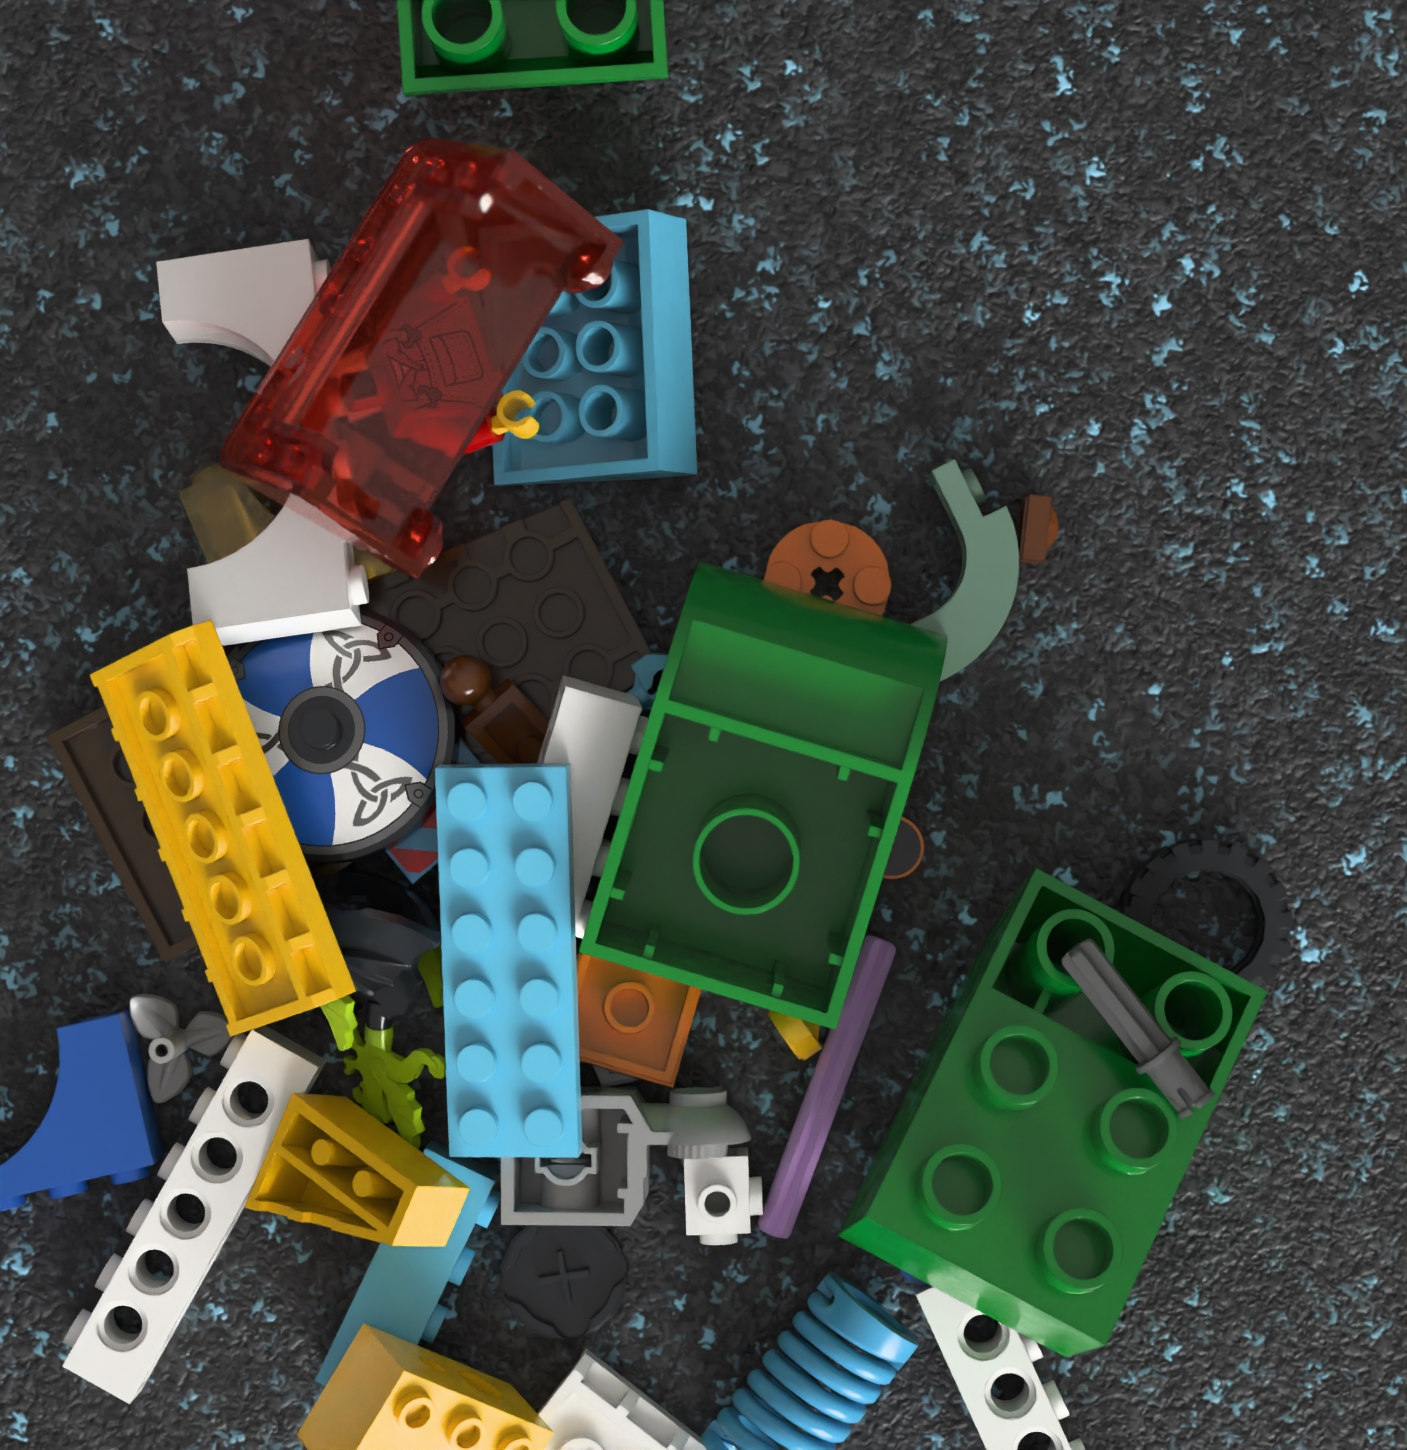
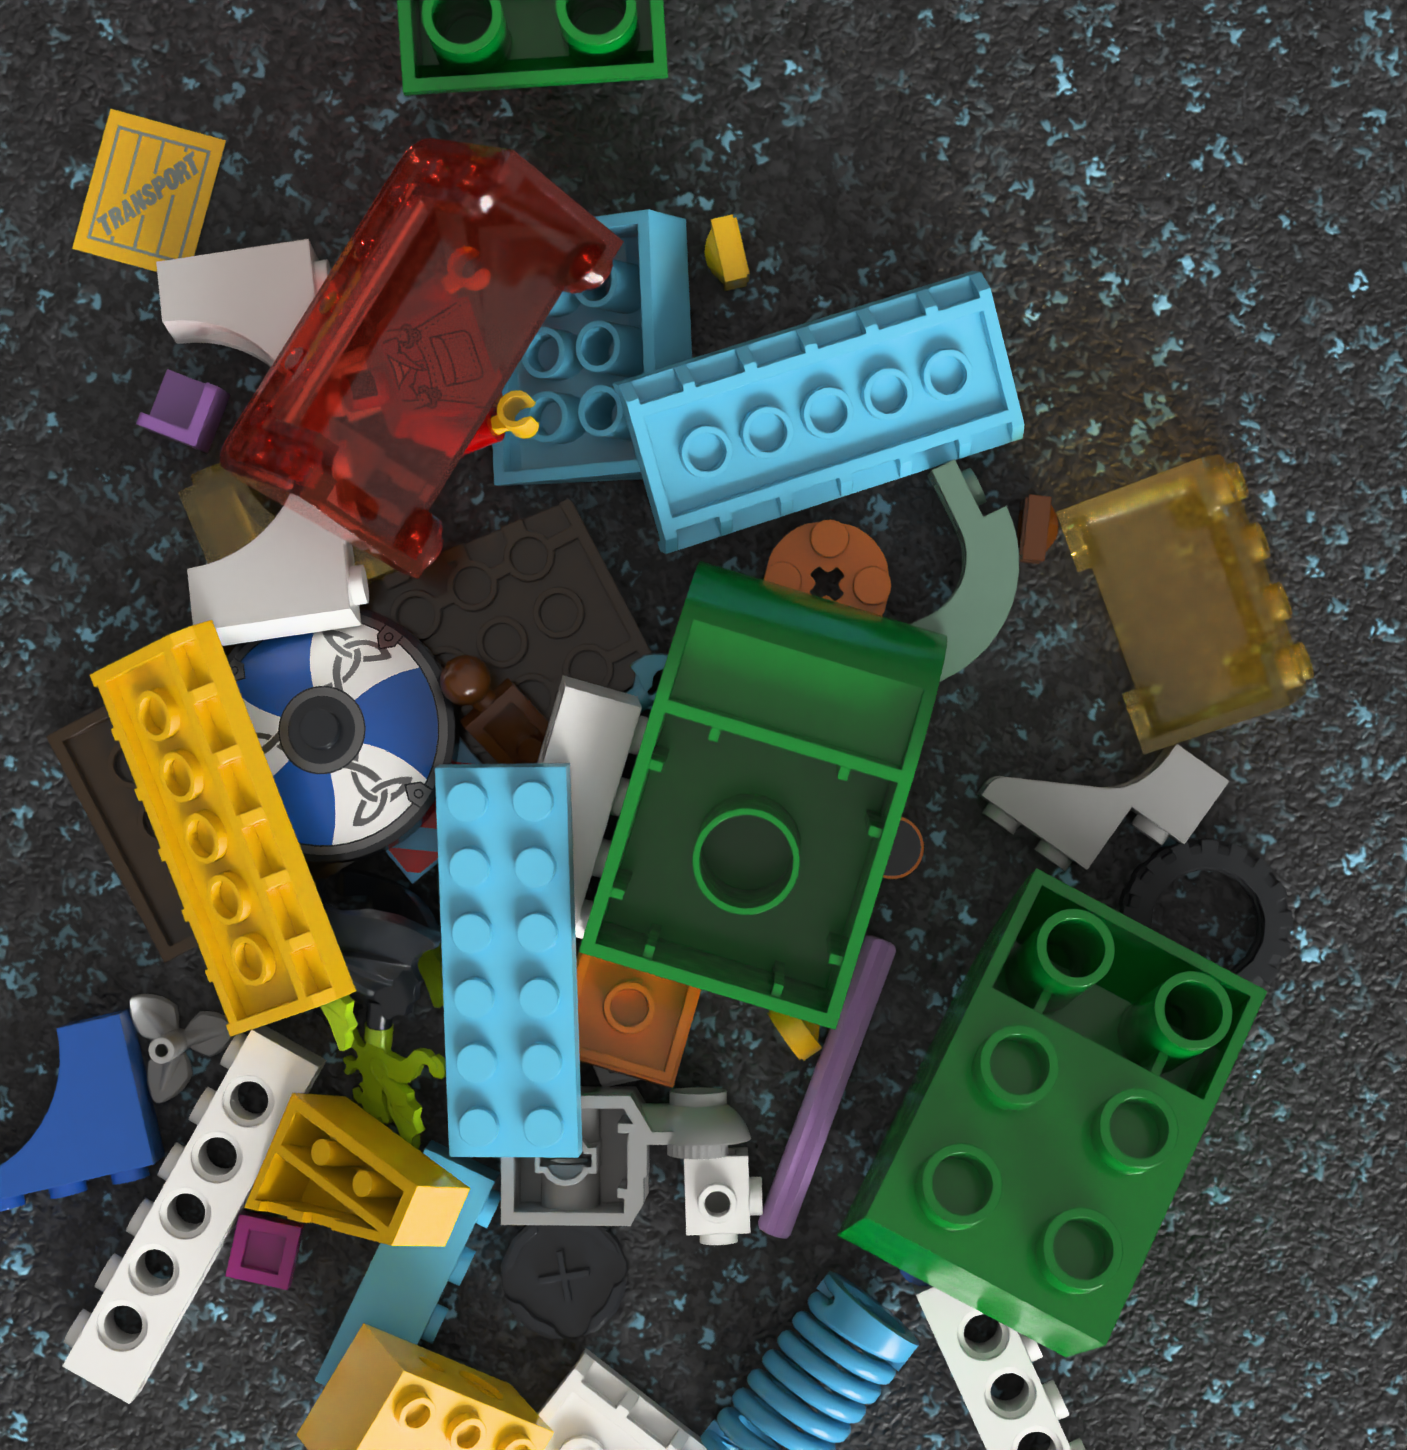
(148, 191): none -> yellow sticker
(186, 411): none -> medium lavender panel
(264, 1249): none -> magenta plate
(726, 253): none -> yellow tile
(821, 410): none -> medium azure ladder
(1081, 818): none -> light grey arch
(1137, 1028): dark grey axle -> none
(1189, 600): none -> clear yellow windscreen

